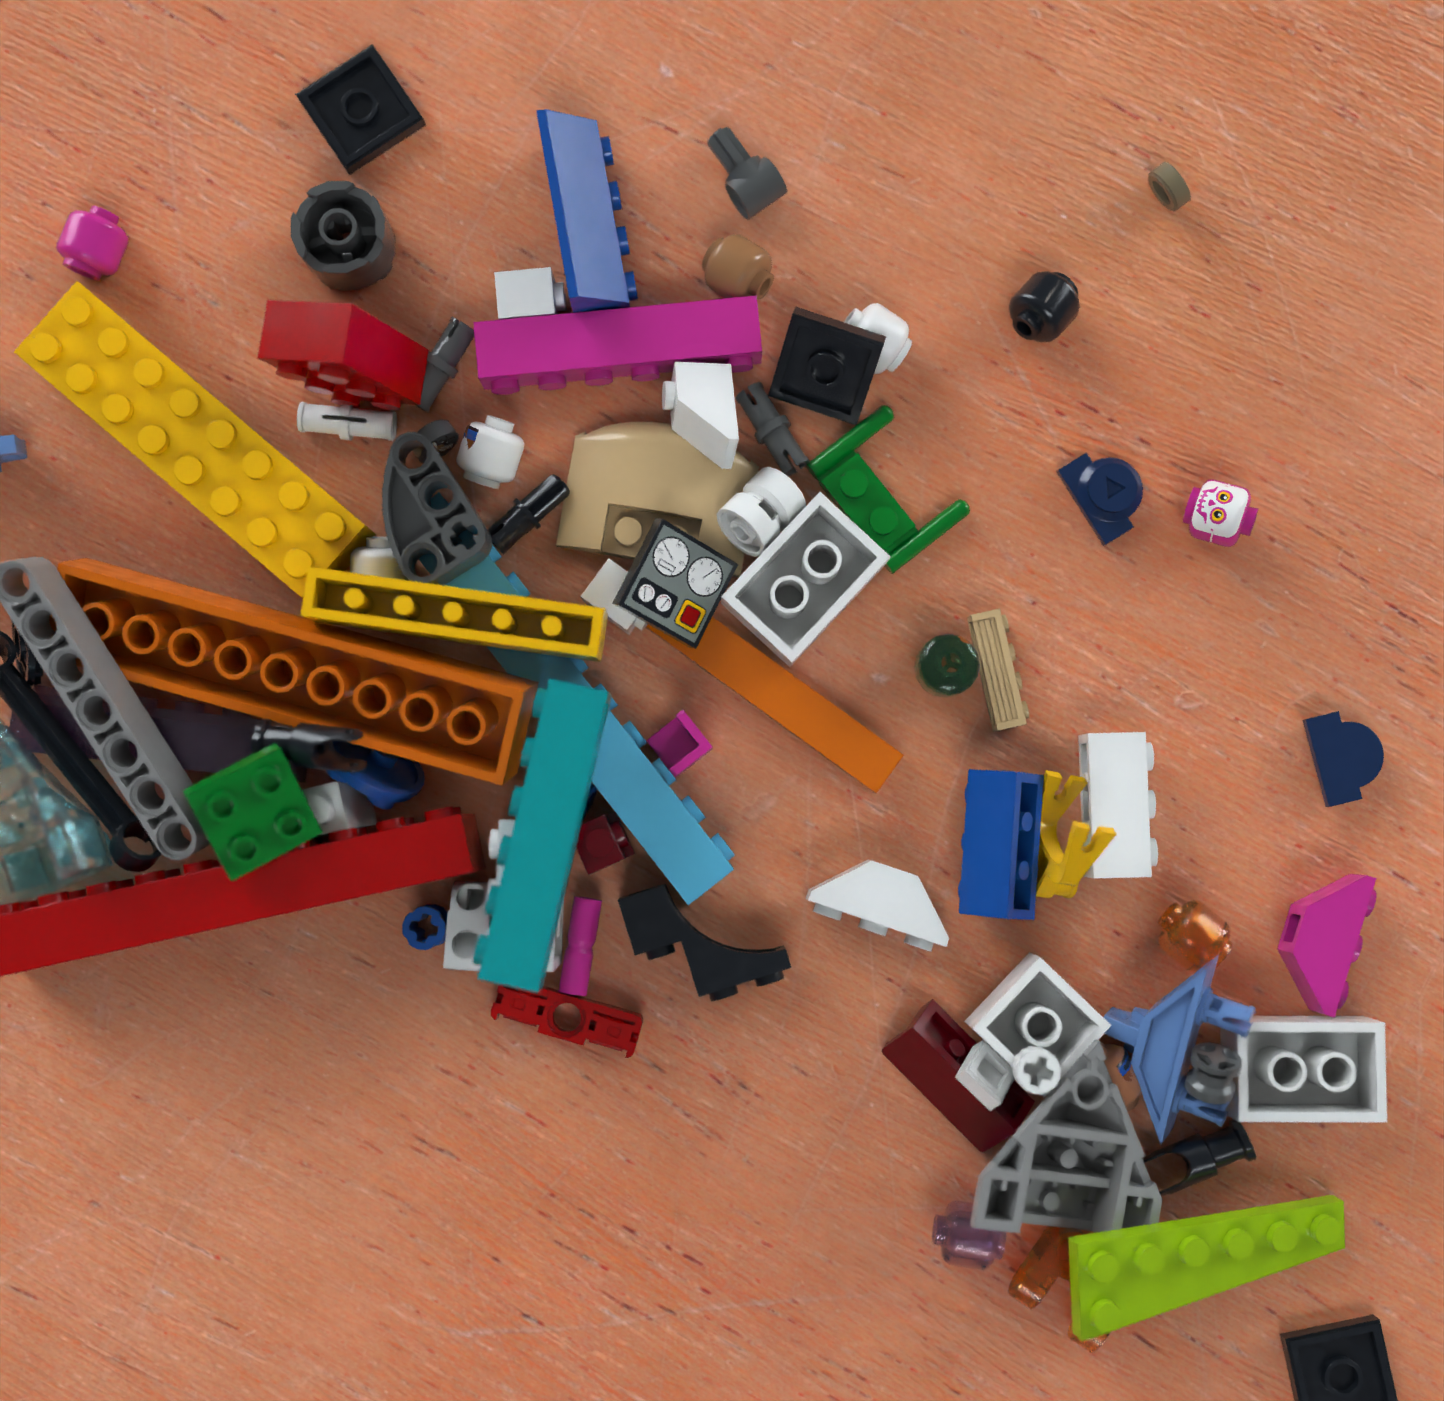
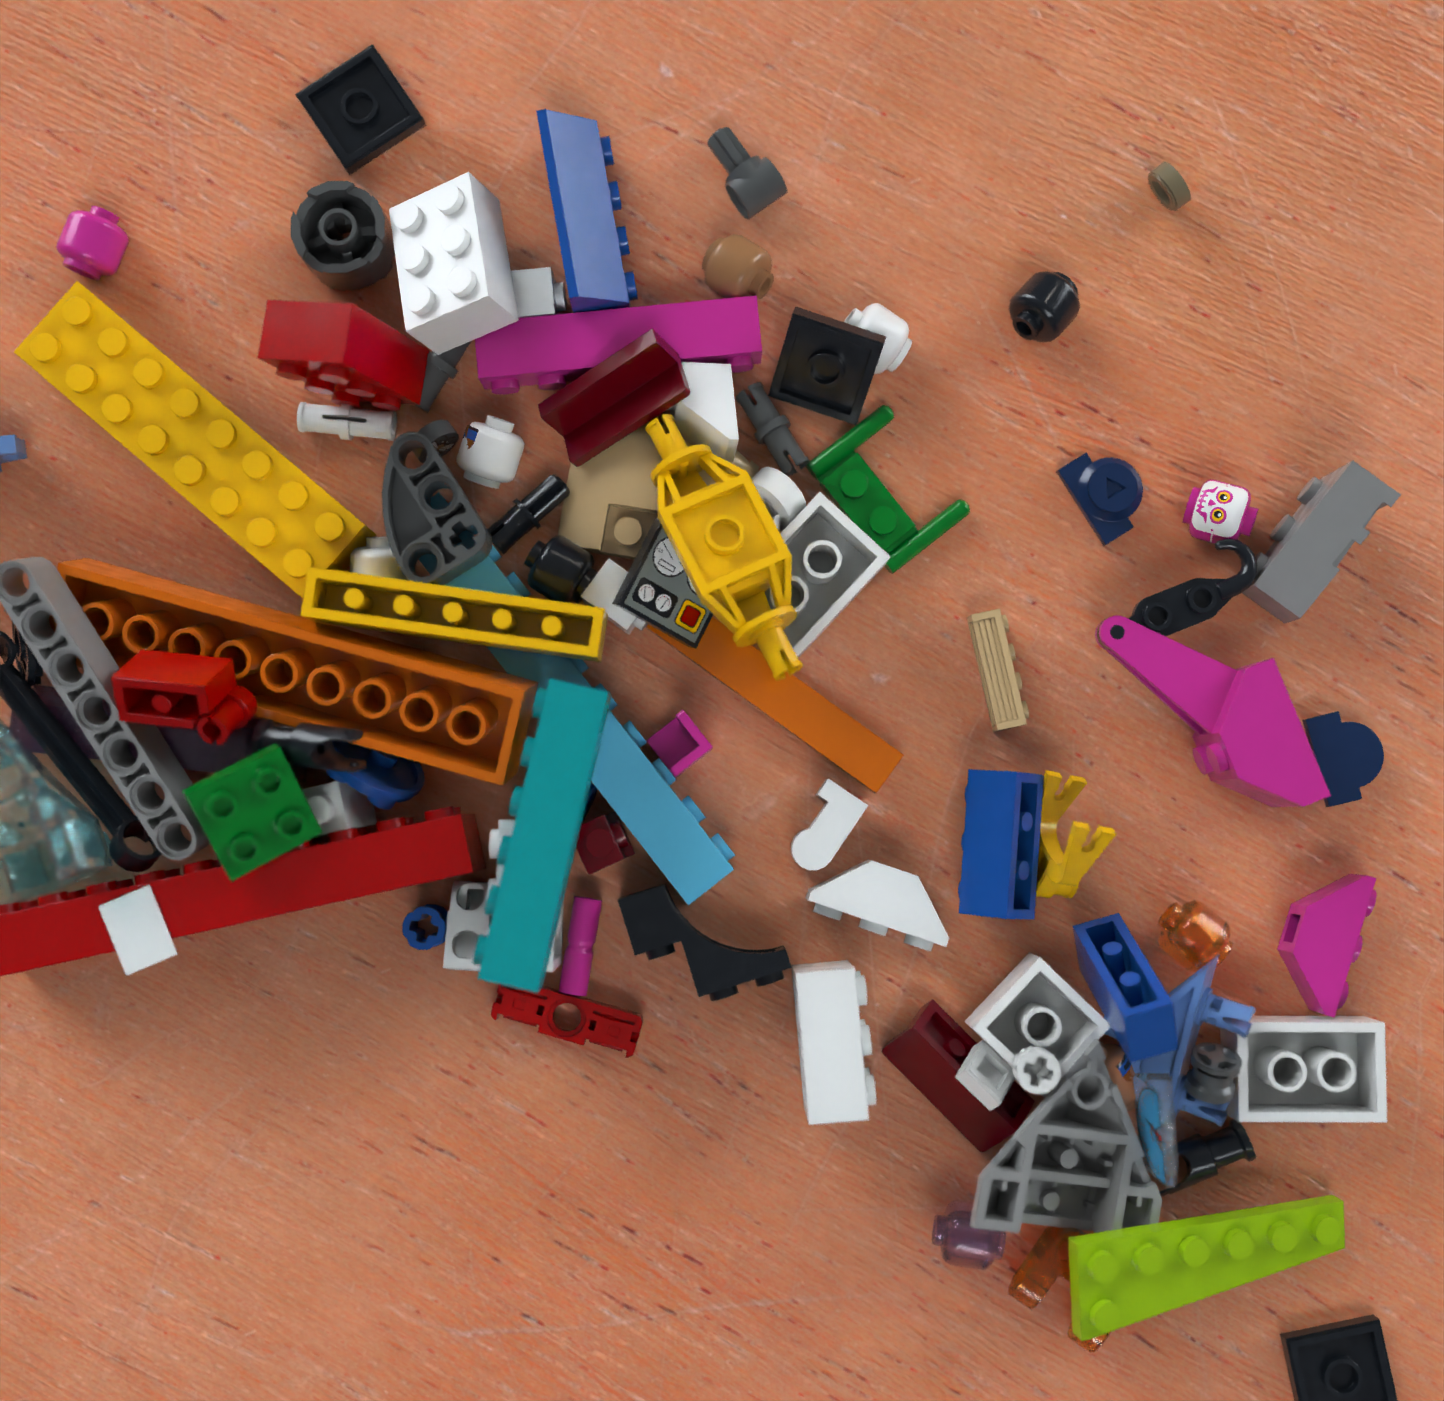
(137, 930): none -> white sticker
(183, 693): none -> red hinge
(453, 264): none -> white brick
(560, 569): none -> black head
(616, 397): none -> dark red panel
(726, 544): none -> yellow plate
(820, 842): none -> white leg
(832, 1042): none -> white brick
(935, 677): clear green head -> none
(1119, 799): white brick -> none
(1126, 988): none -> blue brick
(1157, 1125): none -> clear slope
(1240, 716): none -> dark pink slope
(1316, 539): none -> light grey wedge

